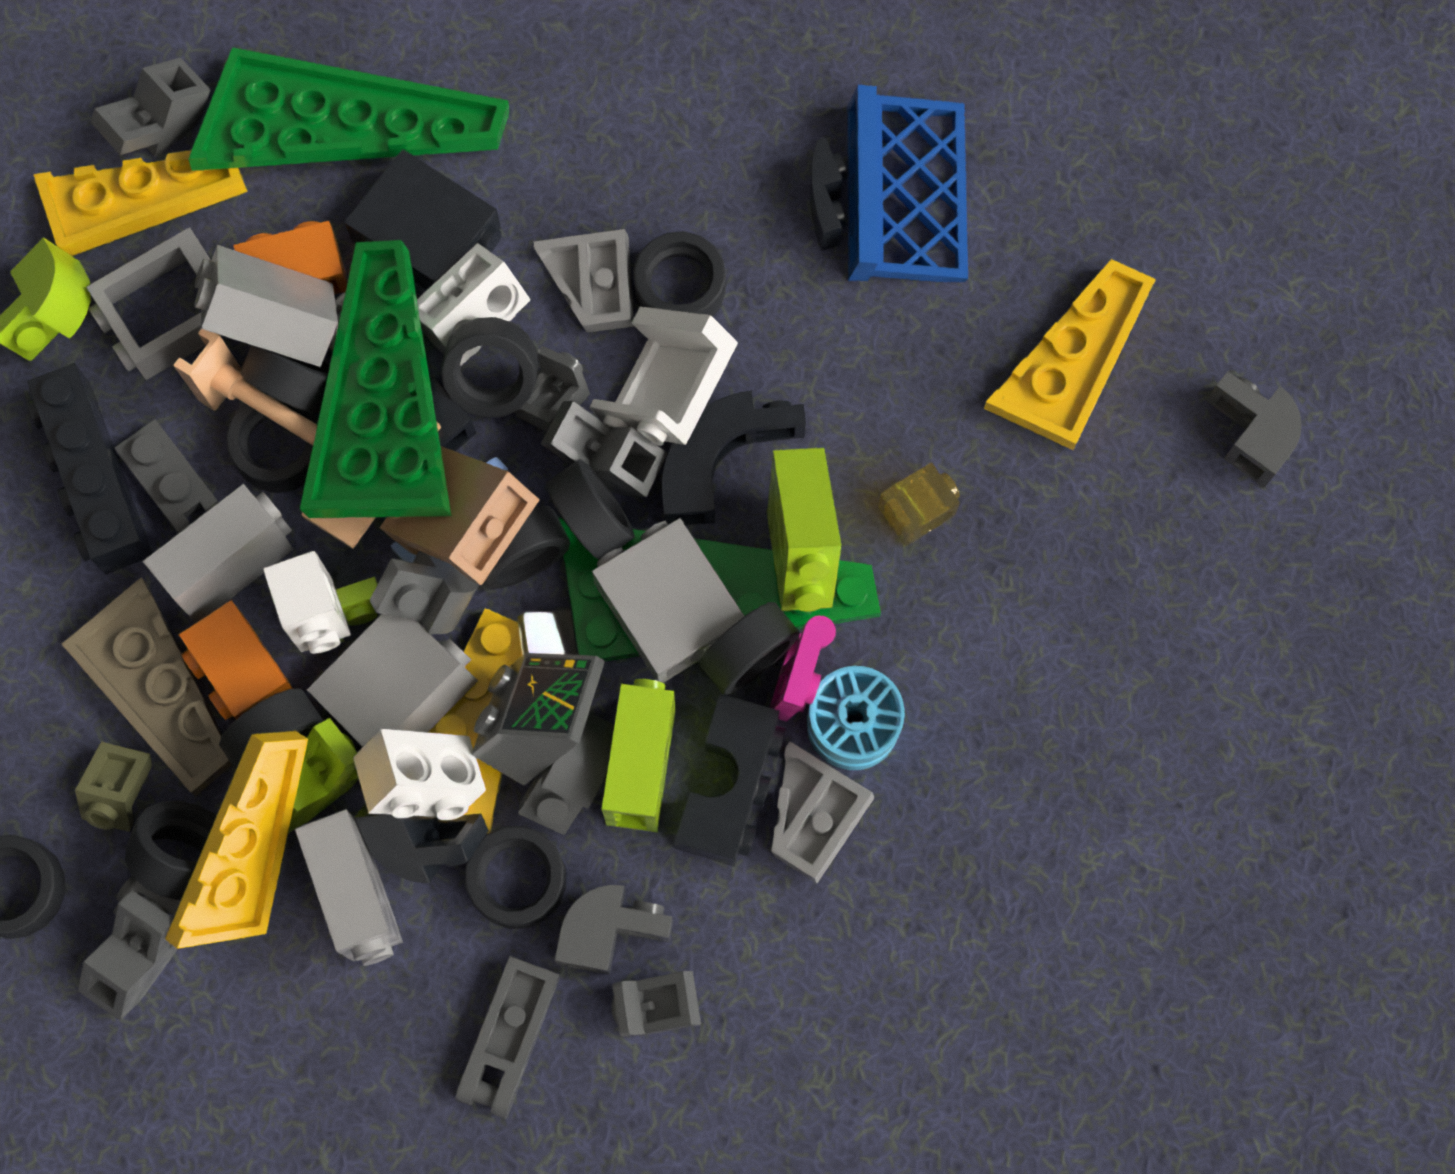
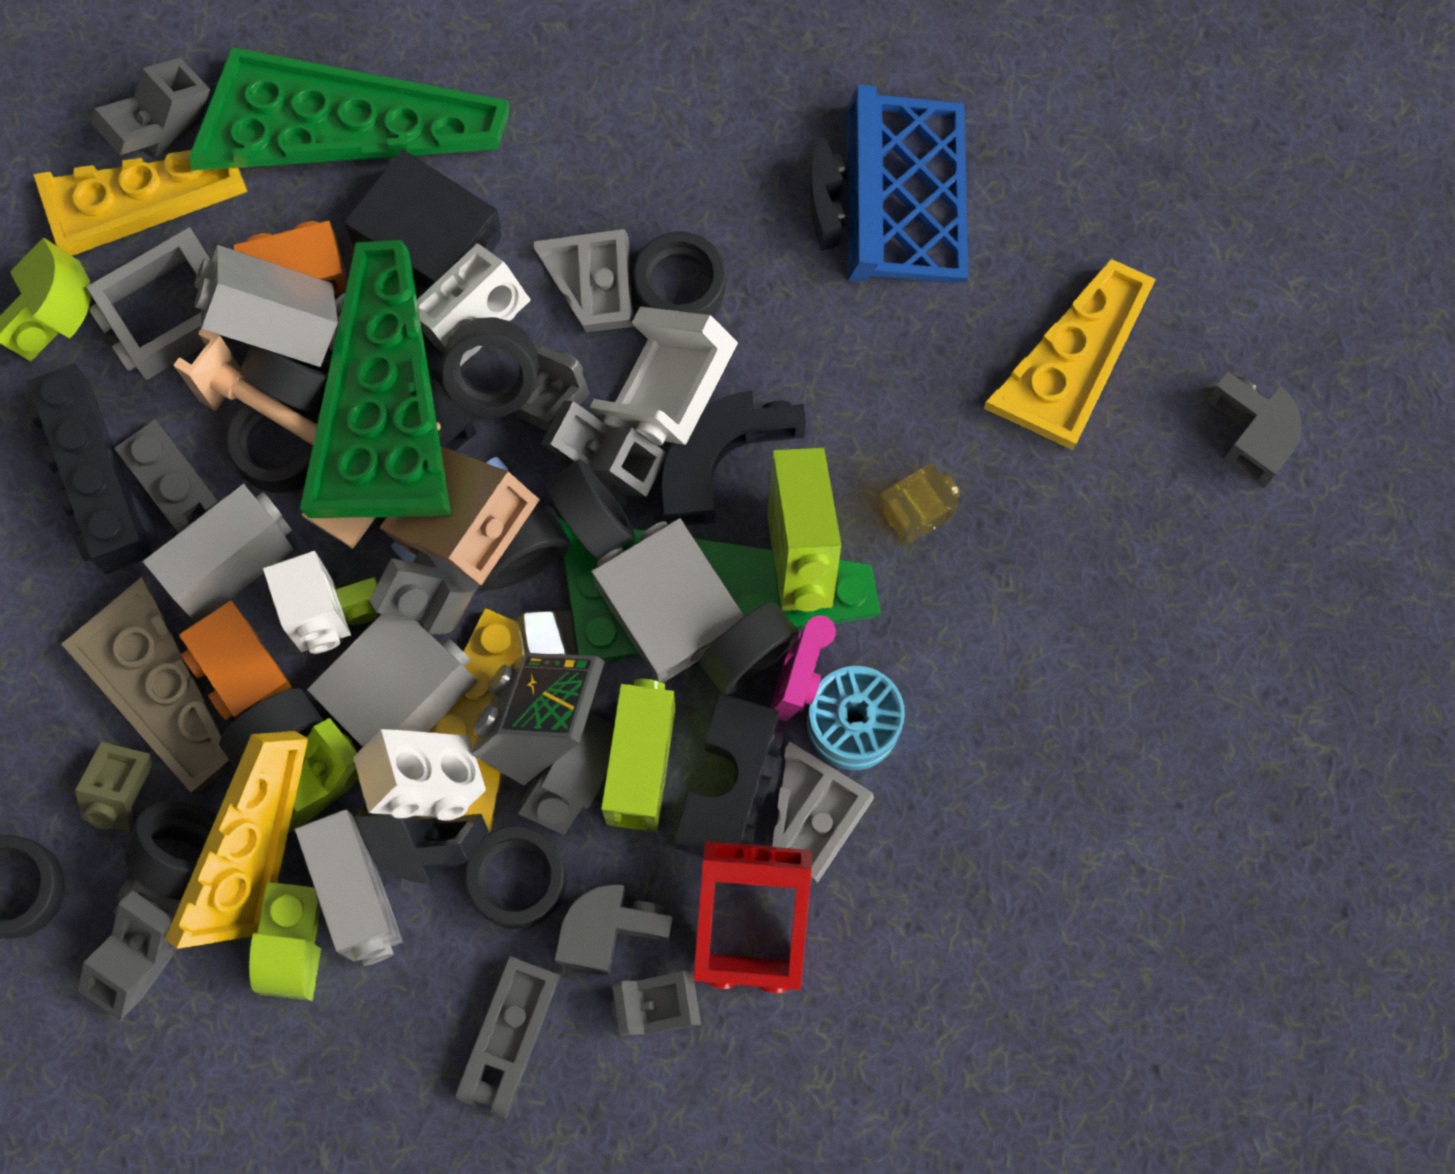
(284, 950): none -> lime brick
(754, 867): none -> red window

